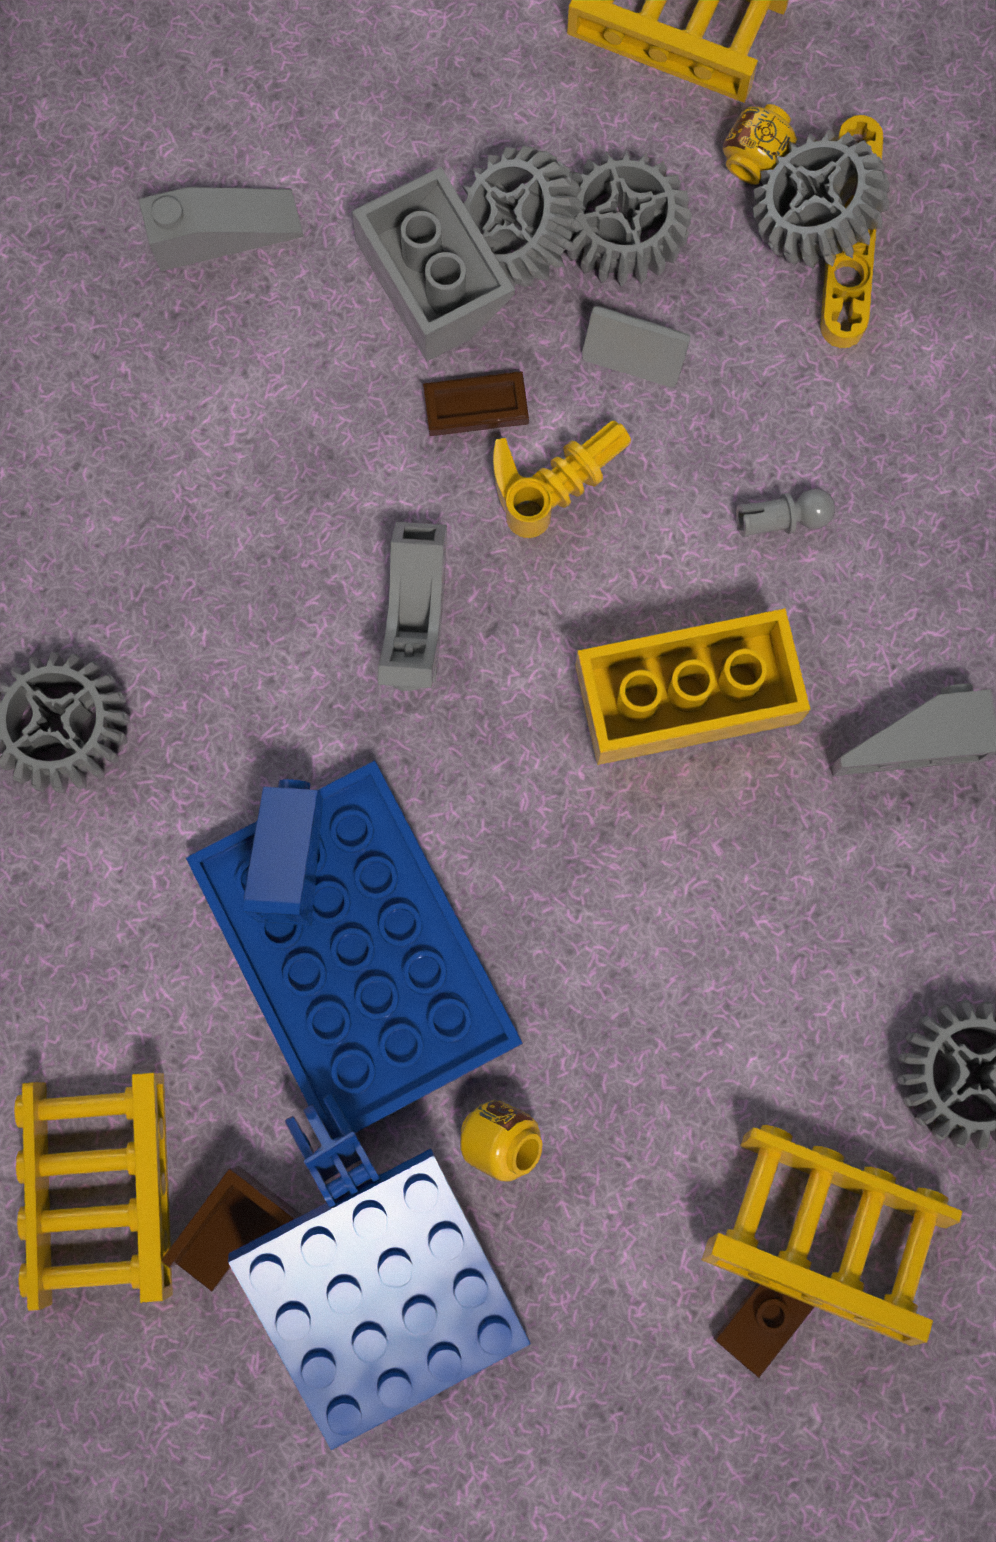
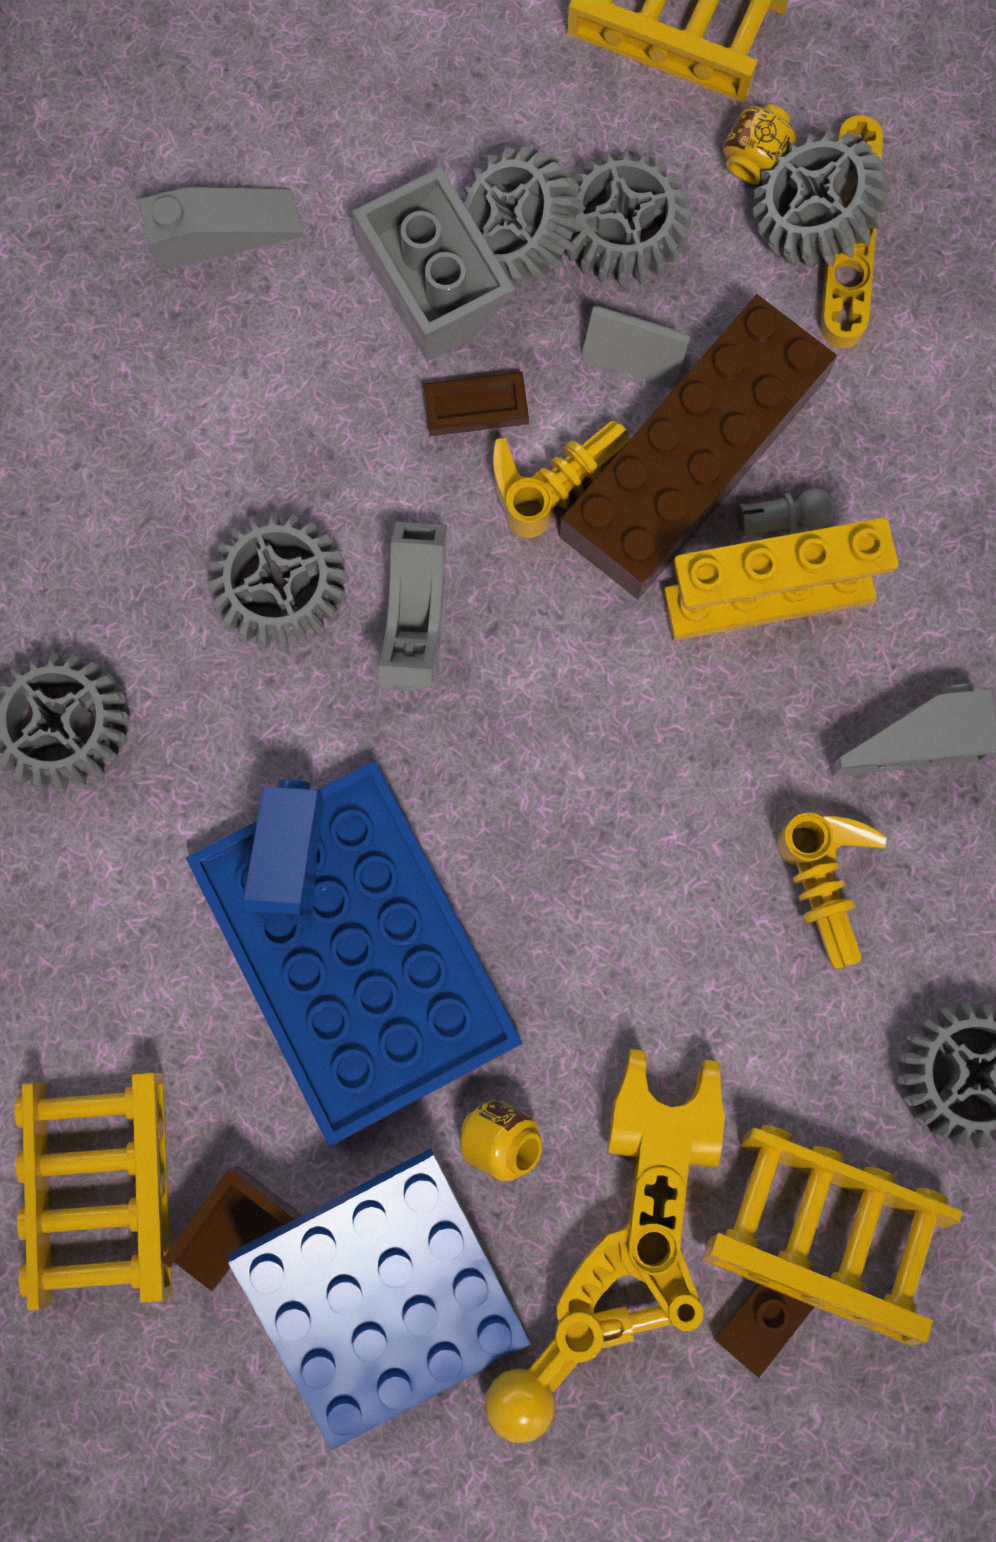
(261, 591): none -> light grey gear
(334, 1154): blue arm -> none
(665, 1143): none -> yellow piece
(691, 686): yellow brick -> none
(696, 446): none -> reddish brown brick
(778, 578): none -> yellow fence
(819, 882): none -> yellow piece

